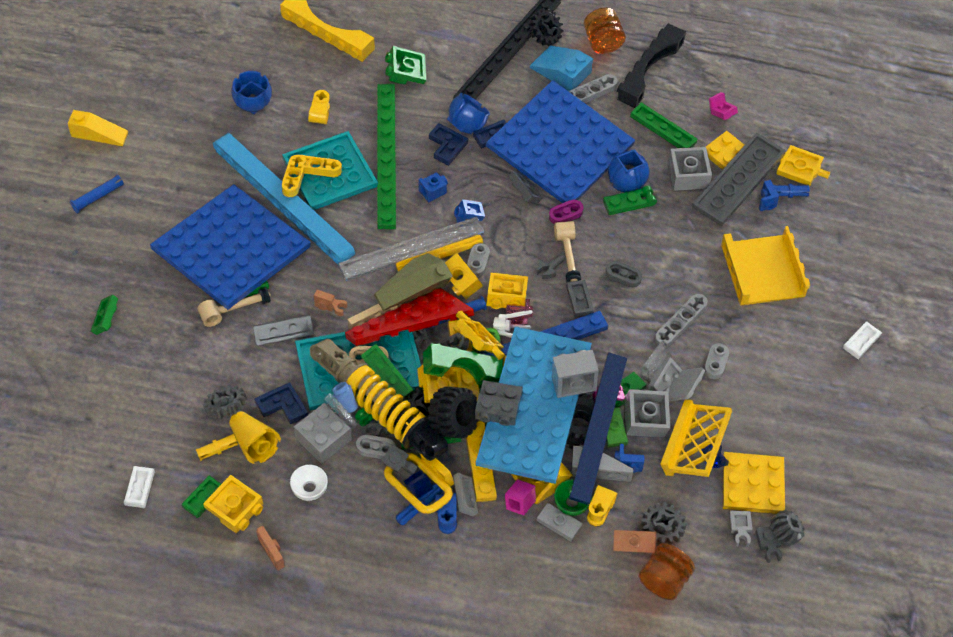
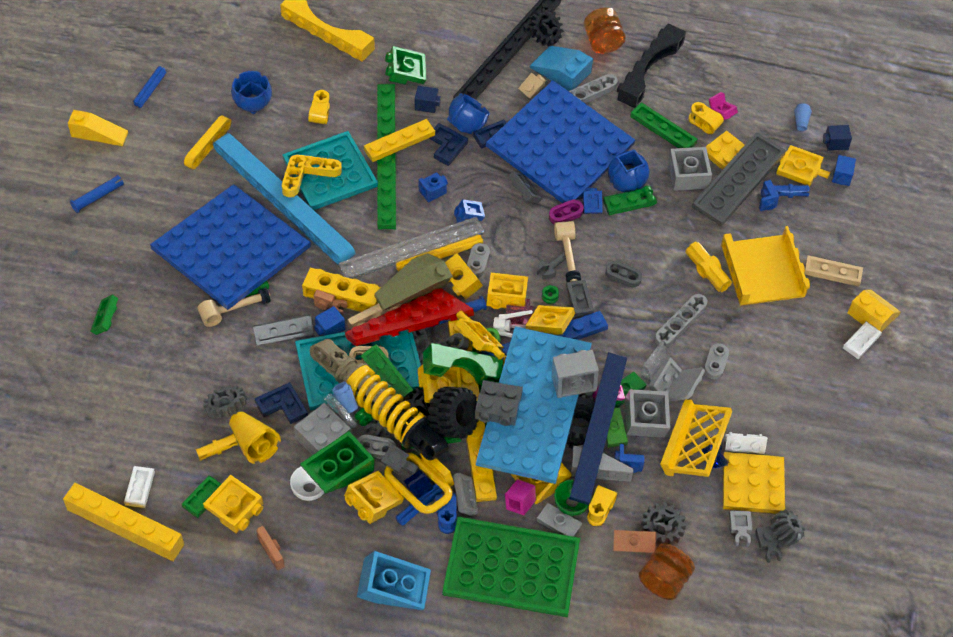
(124, 521): none -> yellow brick
(149, 87): none -> blue axle
(205, 144): none -> yellow beam
(329, 322): none -> blue brick
(336, 283): none -> yellow brick
(339, 463): none -> green slope
(372, 497): none -> yellow plate
(393, 582): none -> dark azure slope
(399, 140): none -> yellow plate
(427, 99): none -> dark blue brick
(511, 566): none -> green plate
(532, 85): none -> tan bracket
(547, 299): none -> green bush
(550, 319): none -> yellow plate
(592, 201): none -> blue bracket
(706, 119): none -> yellow piece
(708, 267): none -> yellow piece
(745, 444): none -> white hinge
(802, 116): none -> medium blue cone
(833, 271): none -> tan plate
(837, 137): none -> dark blue brick
(843, 170): none -> blue brick
(873, 309): none -> yellow slope

